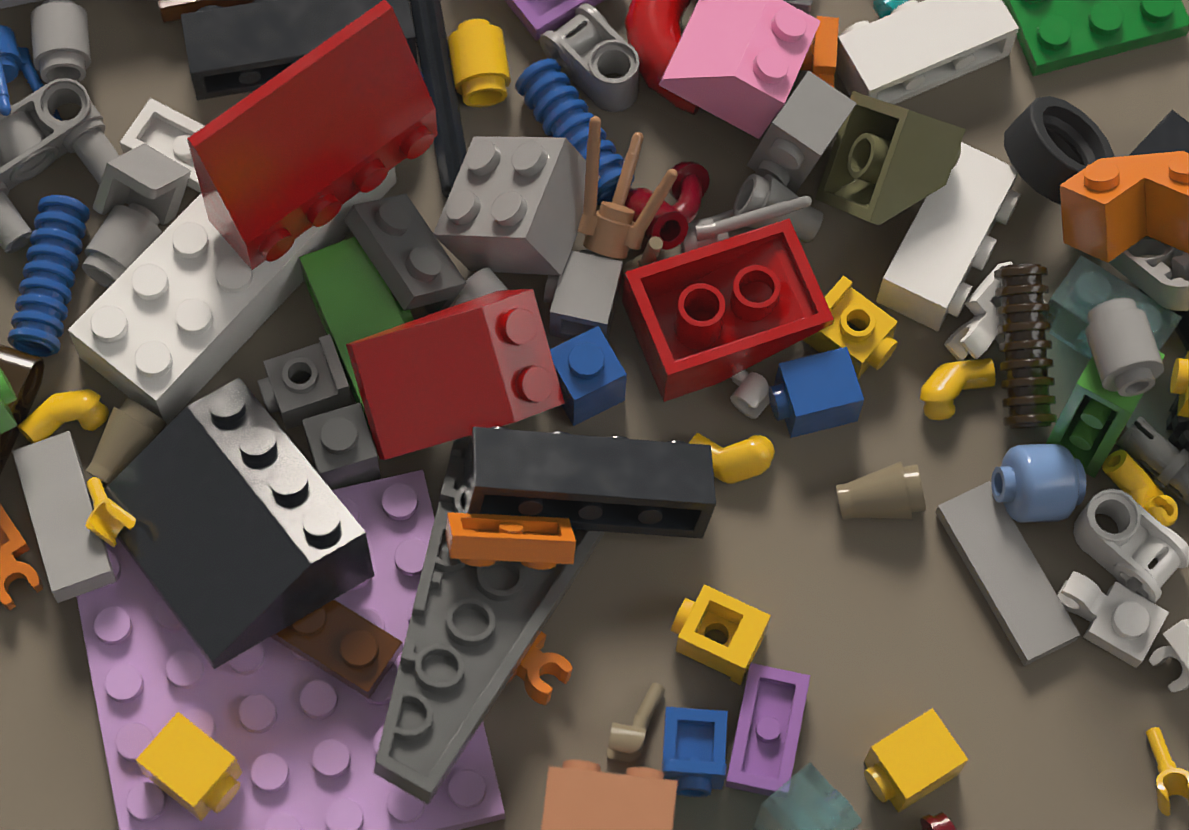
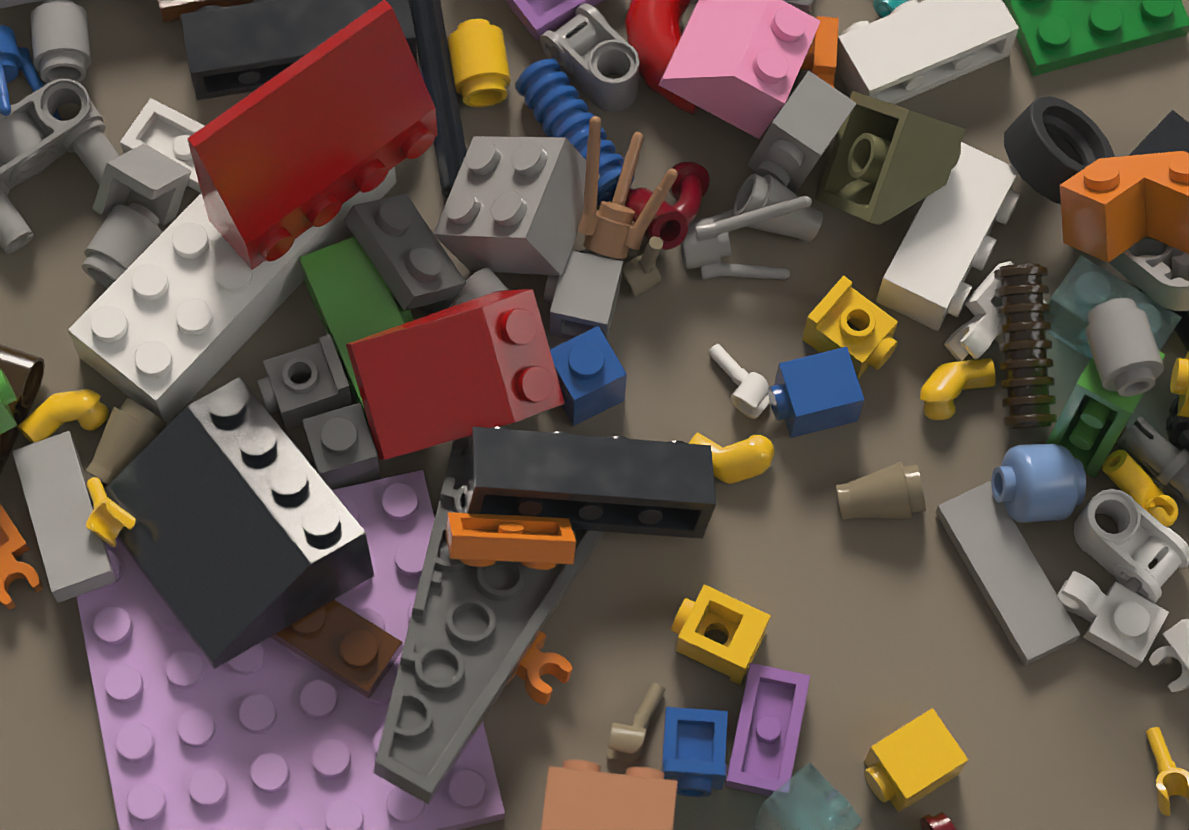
(49, 275): blue piece -> none
(191, 767): yellow brick -> none
(723, 307): red slope -> none

